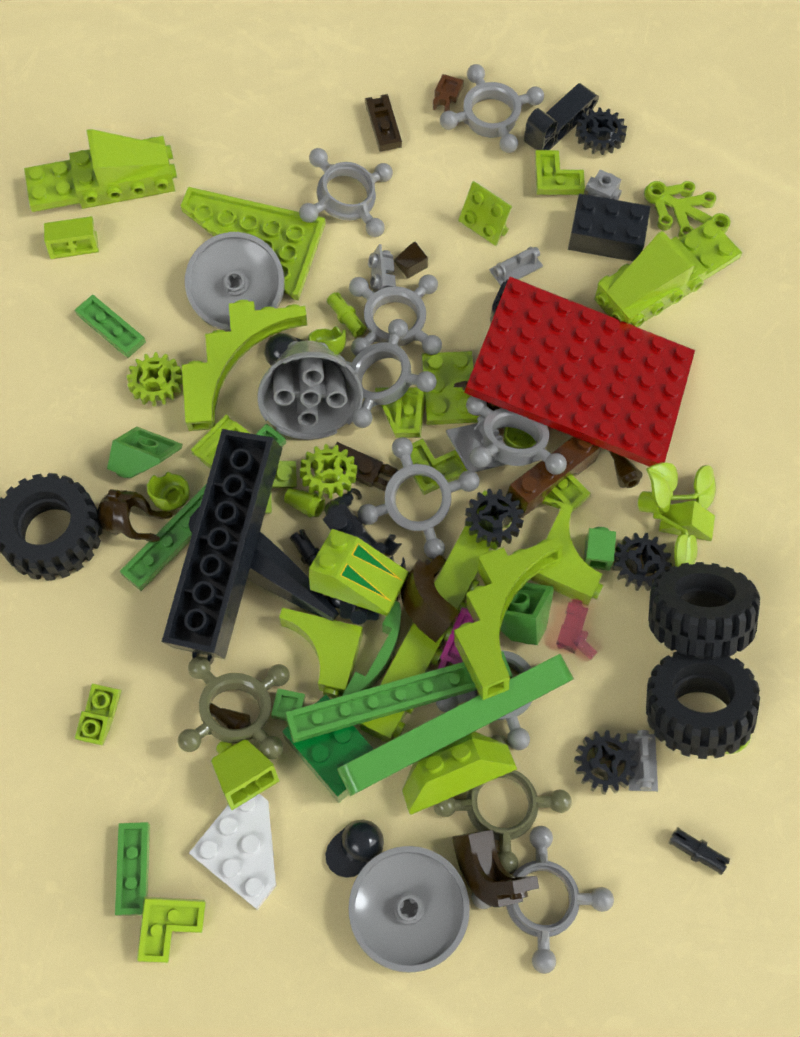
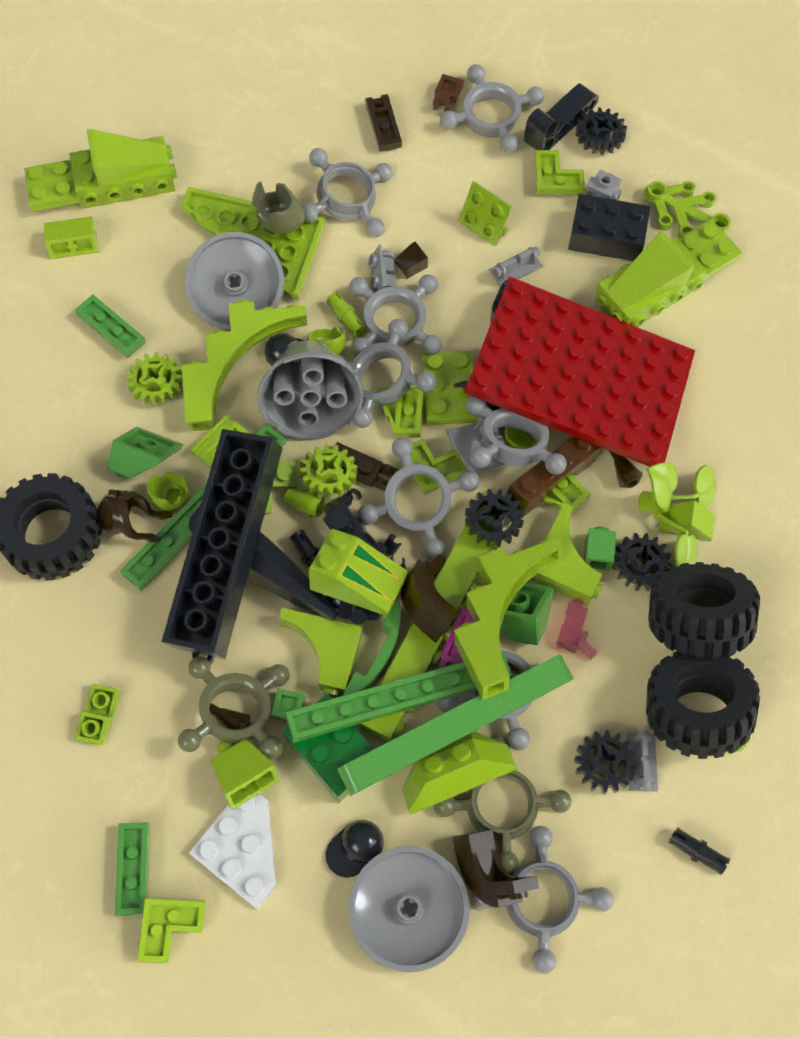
(278, 210): none -> olive helmet

